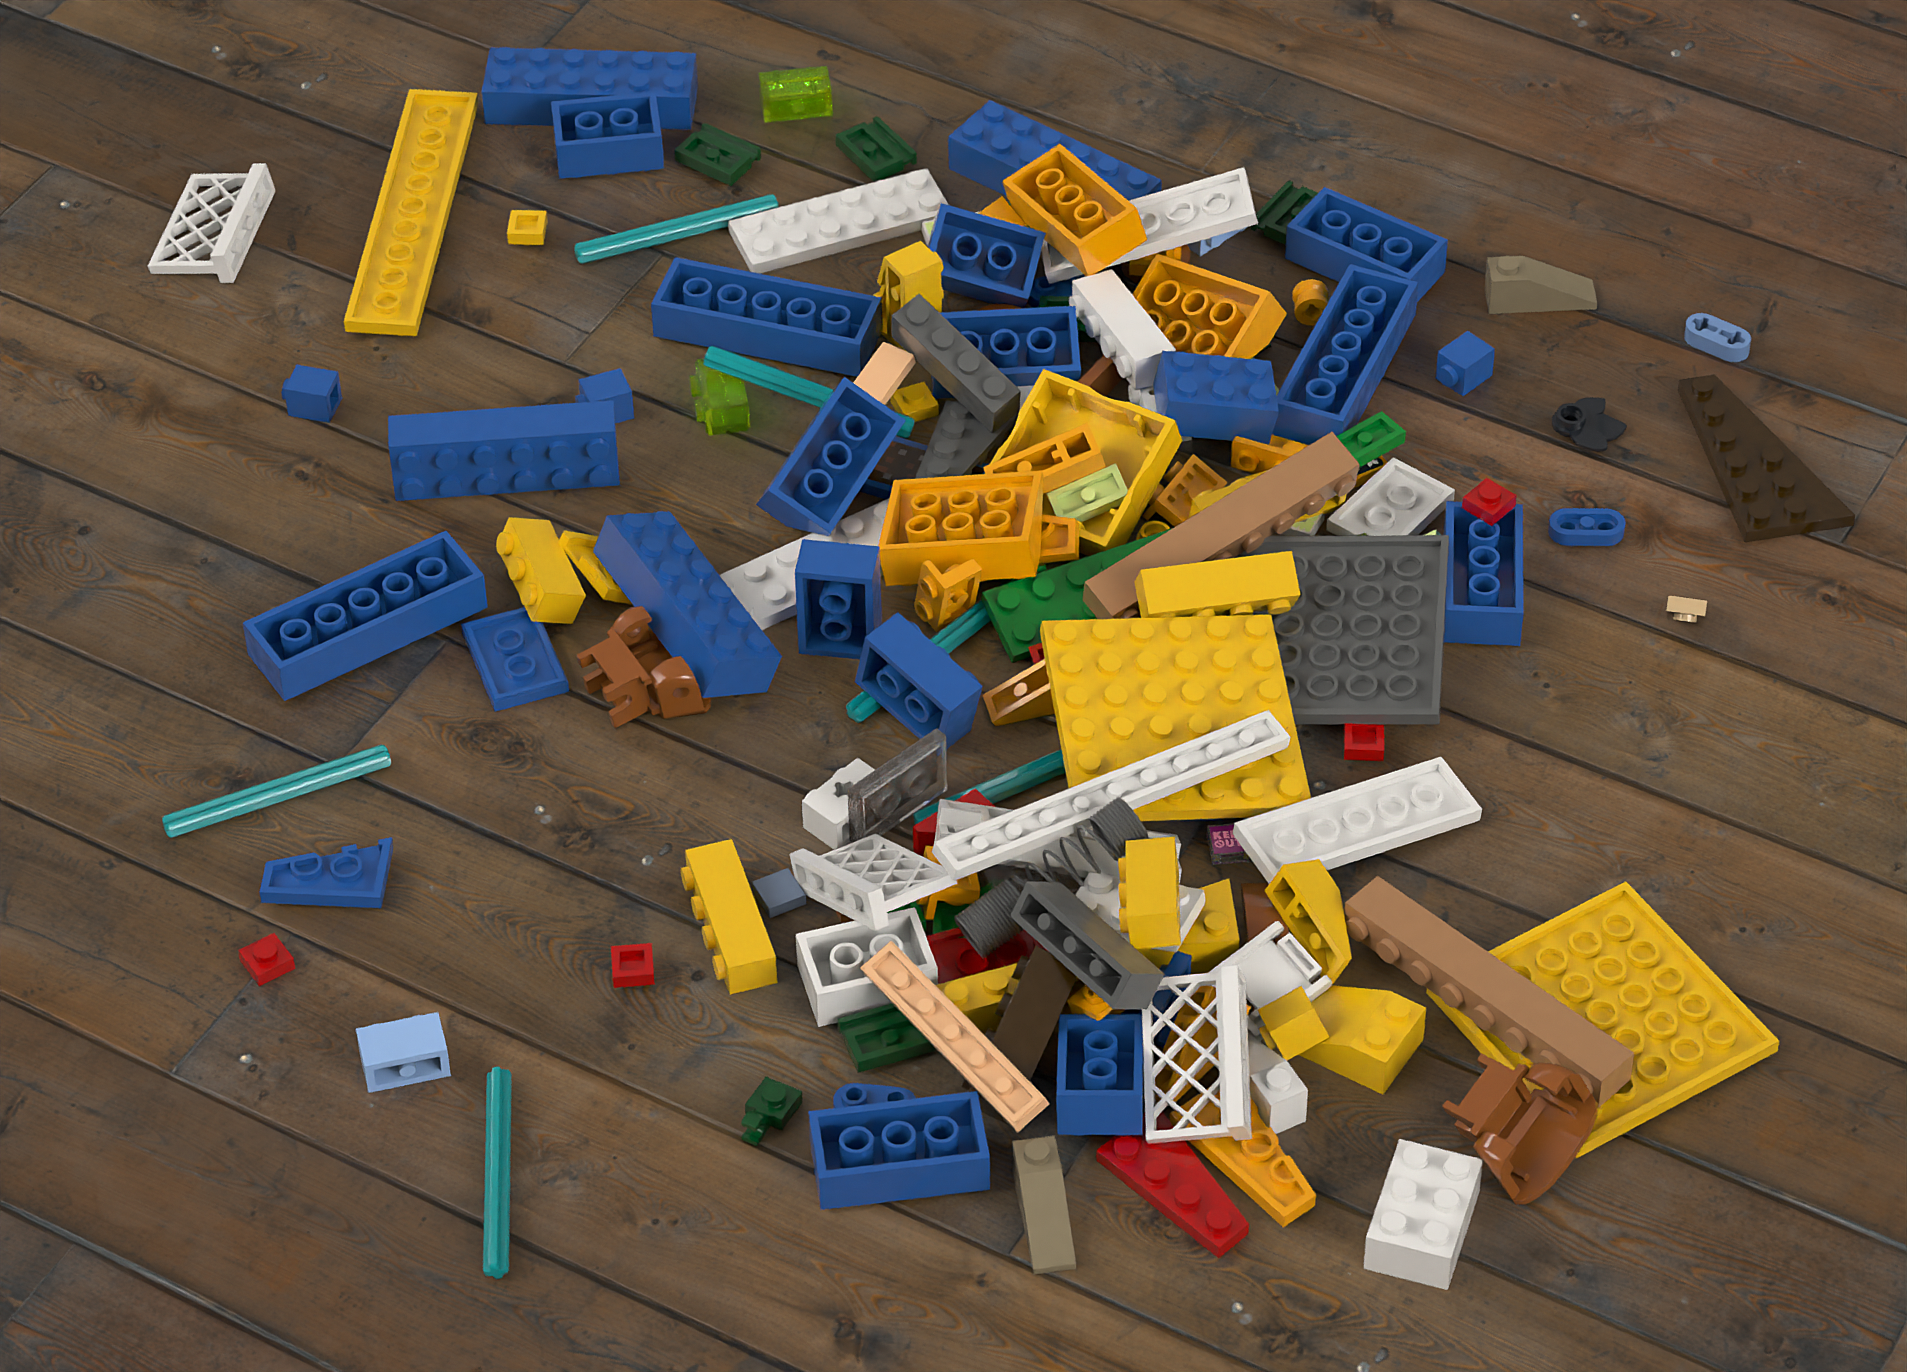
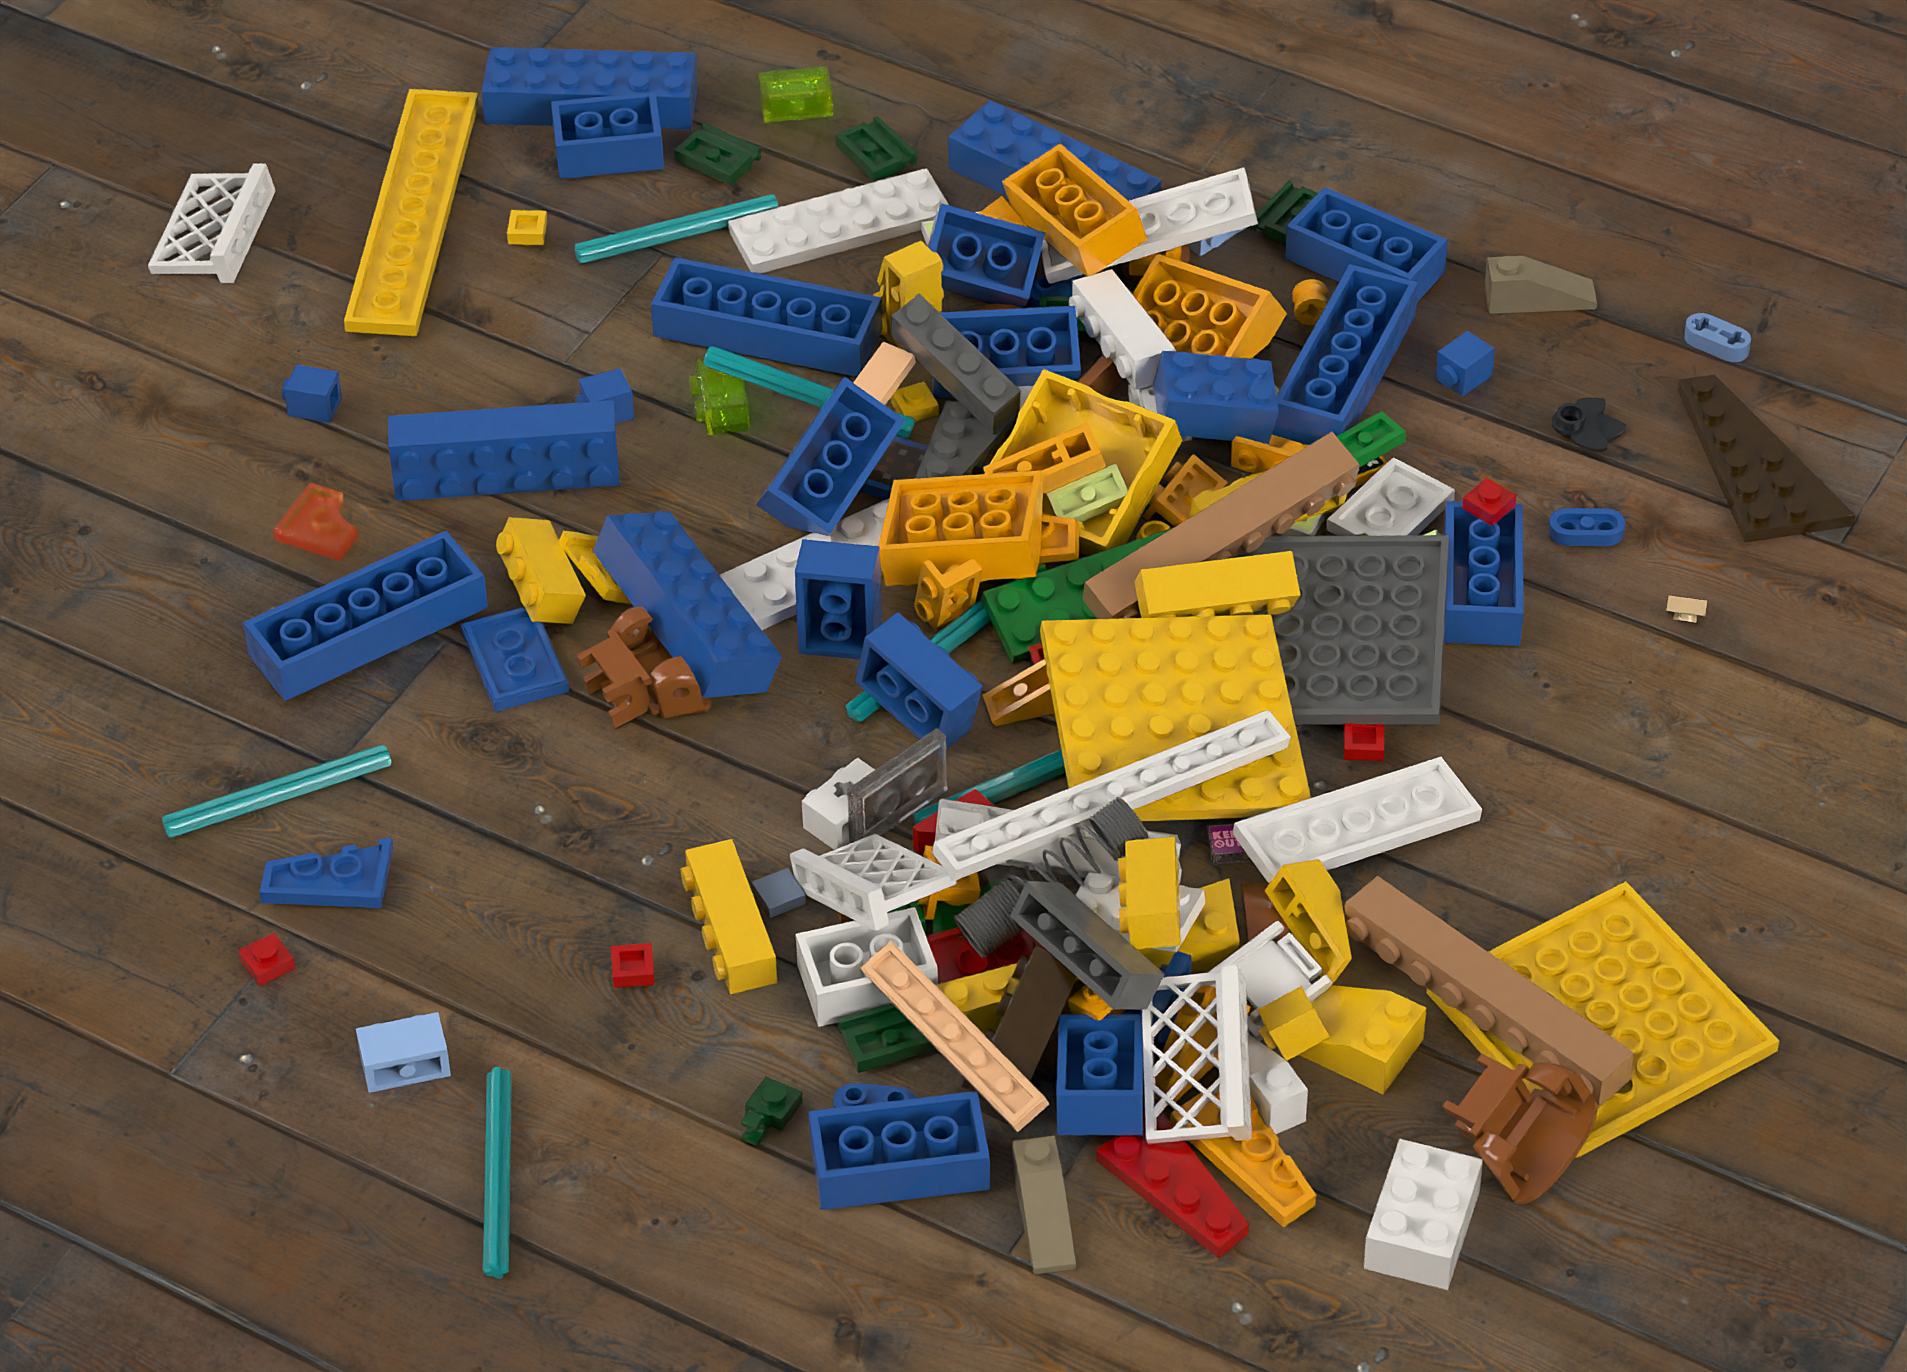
(316, 523): none -> tile

